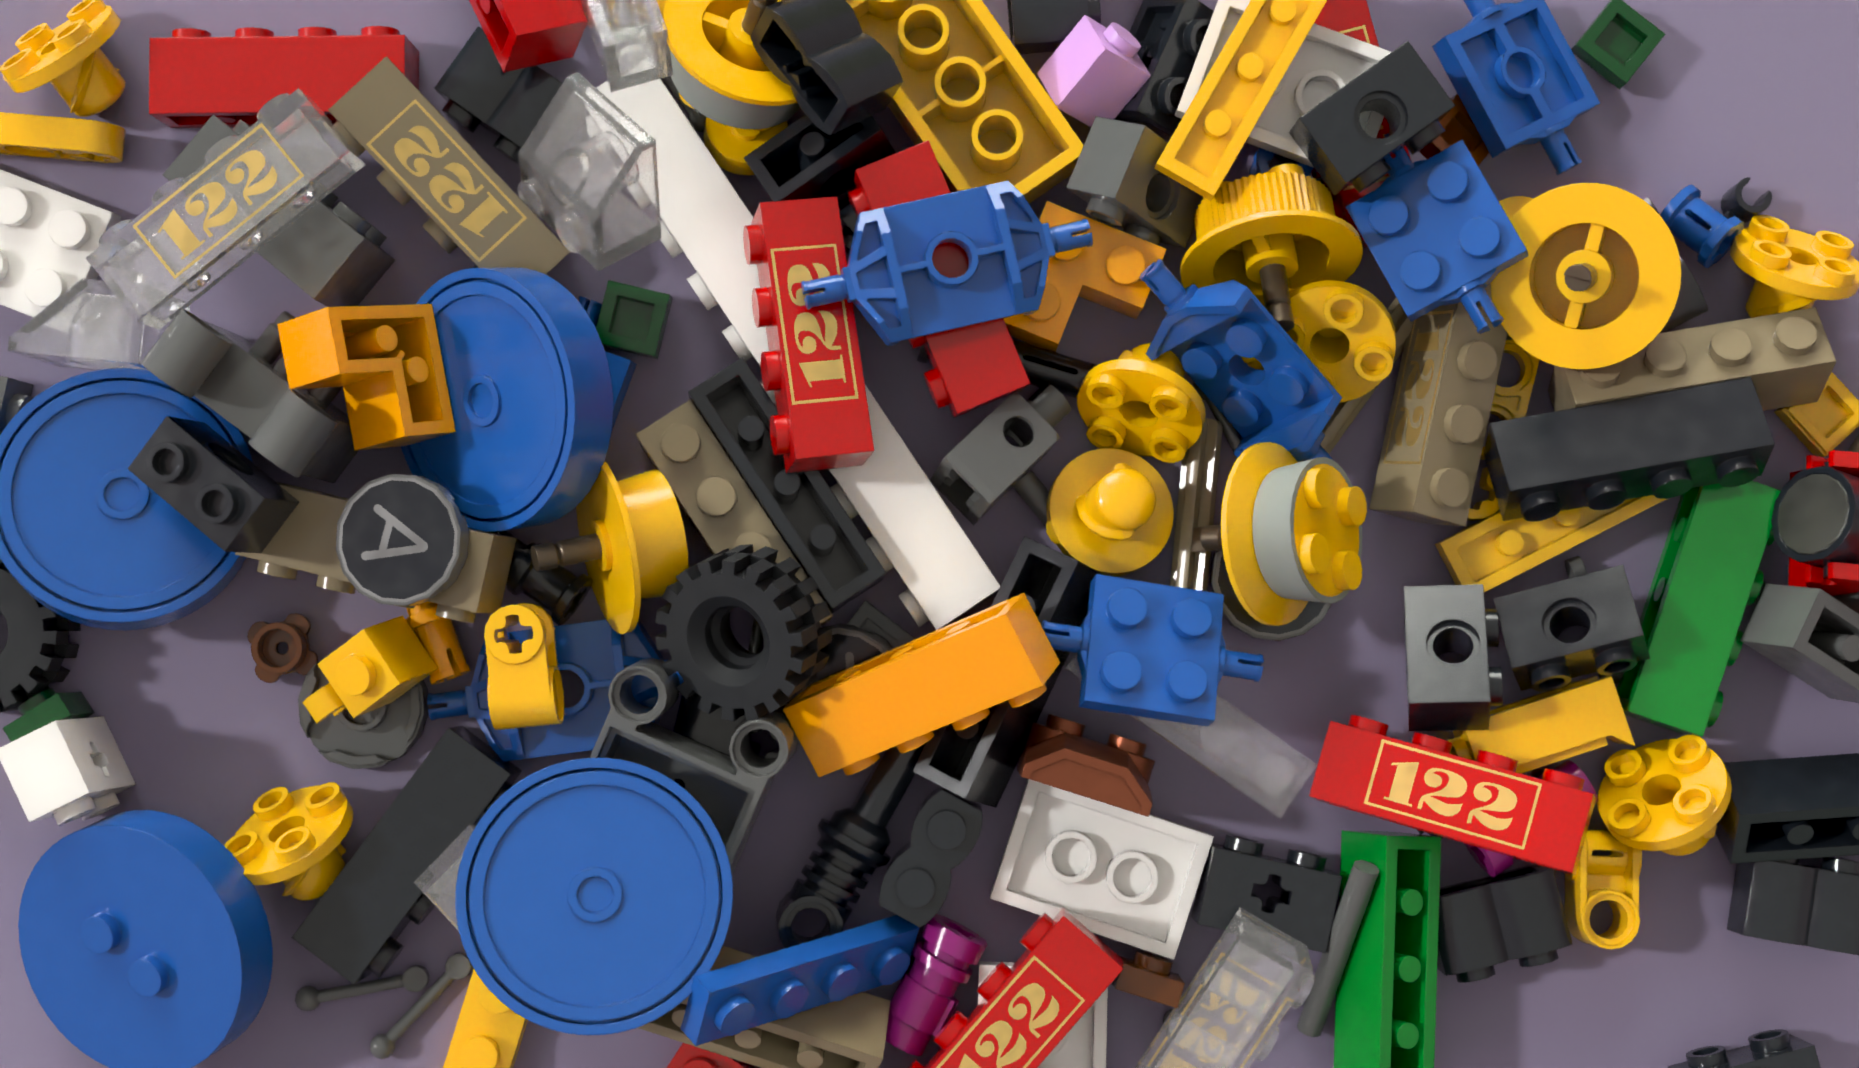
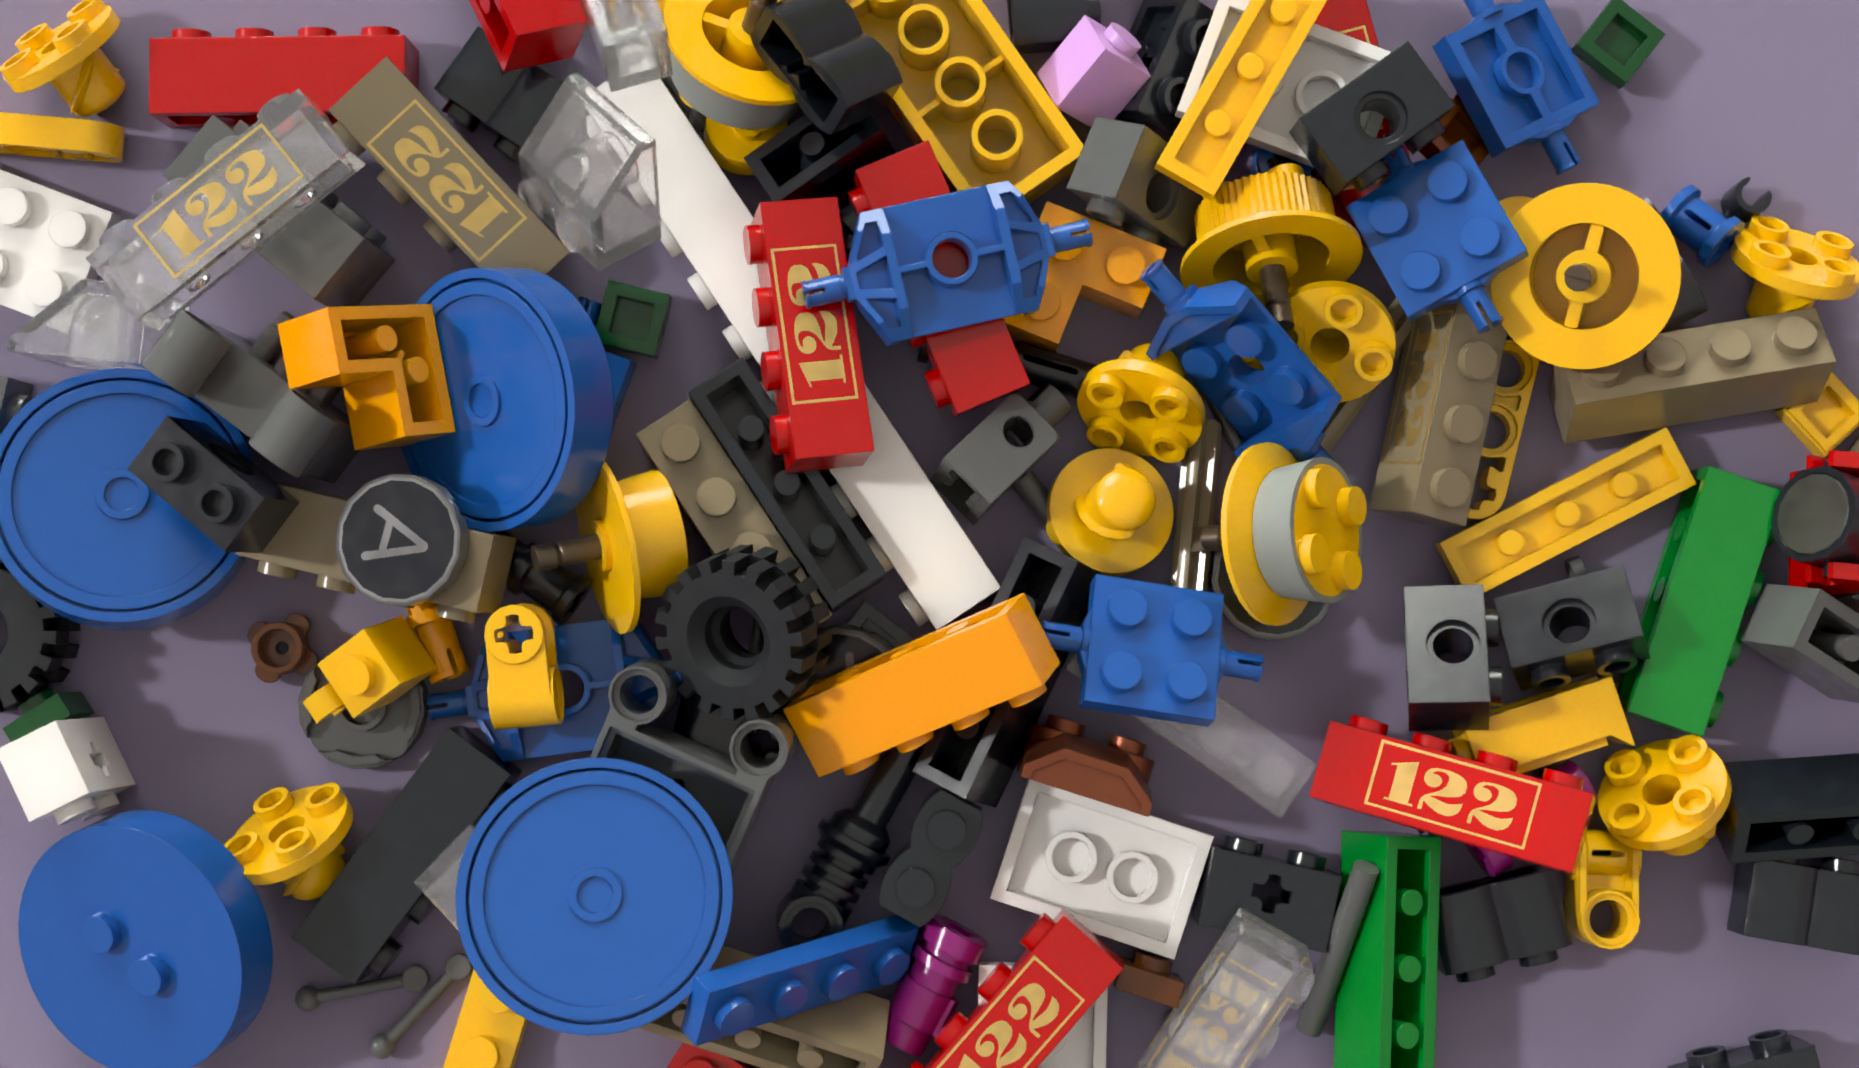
(1628, 450): black brick -> none

